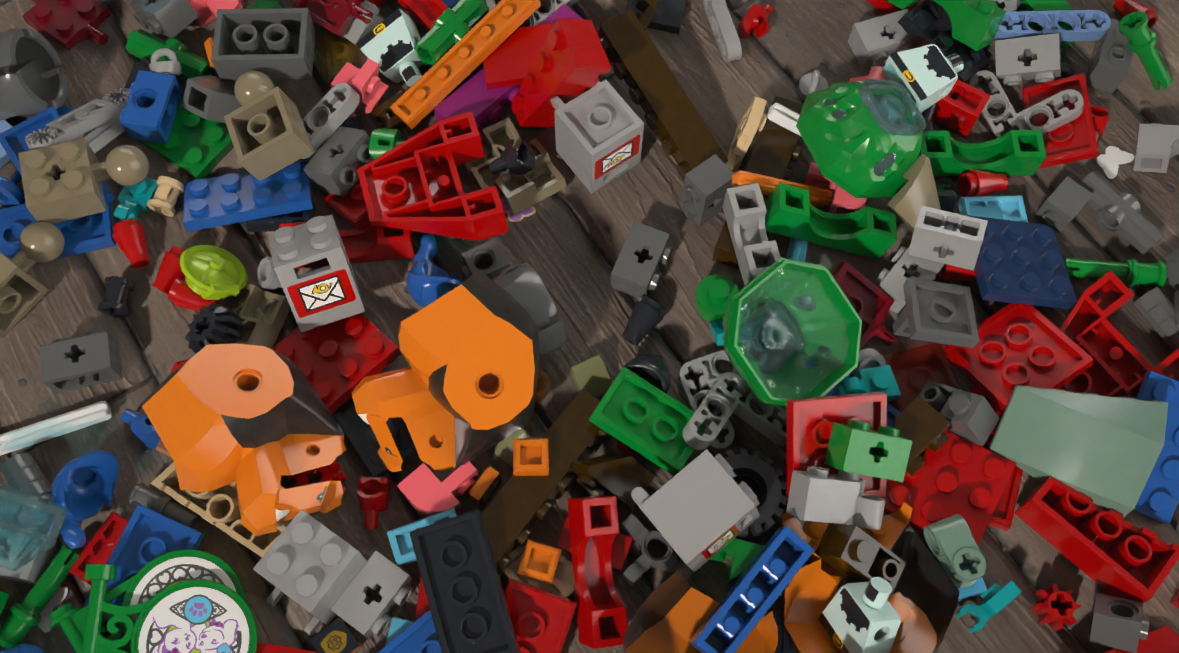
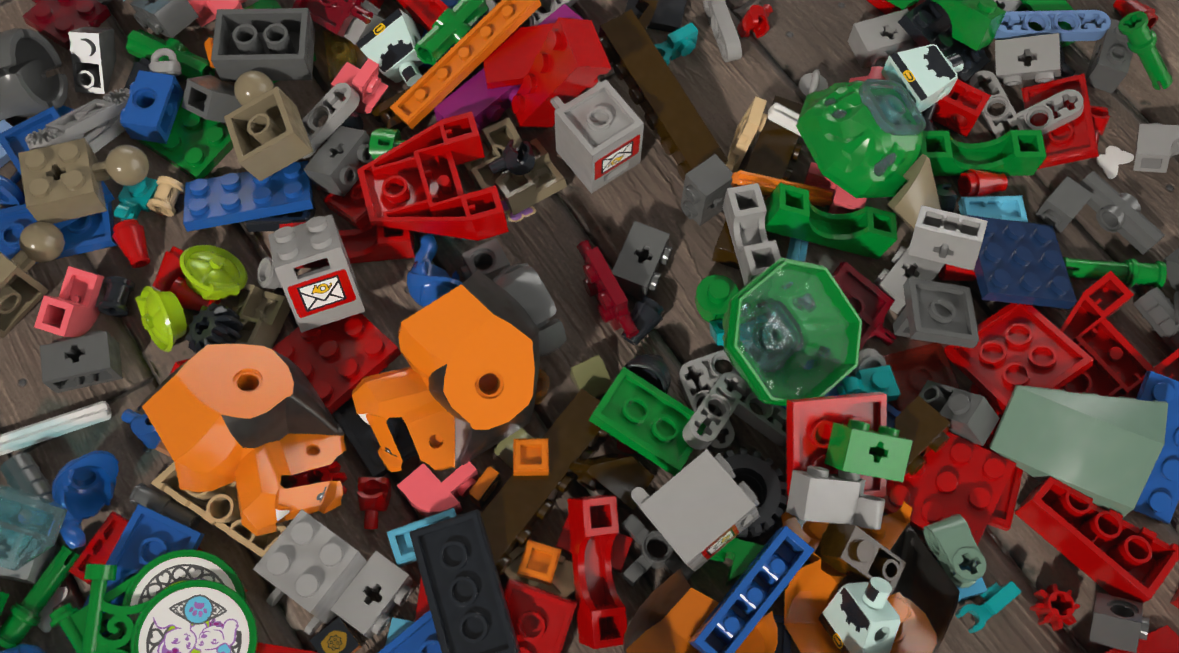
(75, 308): none -> coral brick
(92, 58): none -> dark grey slope
(162, 317): none -> lime piece
(603, 285): none -> dark red plate
(678, 43): none -> teal plate

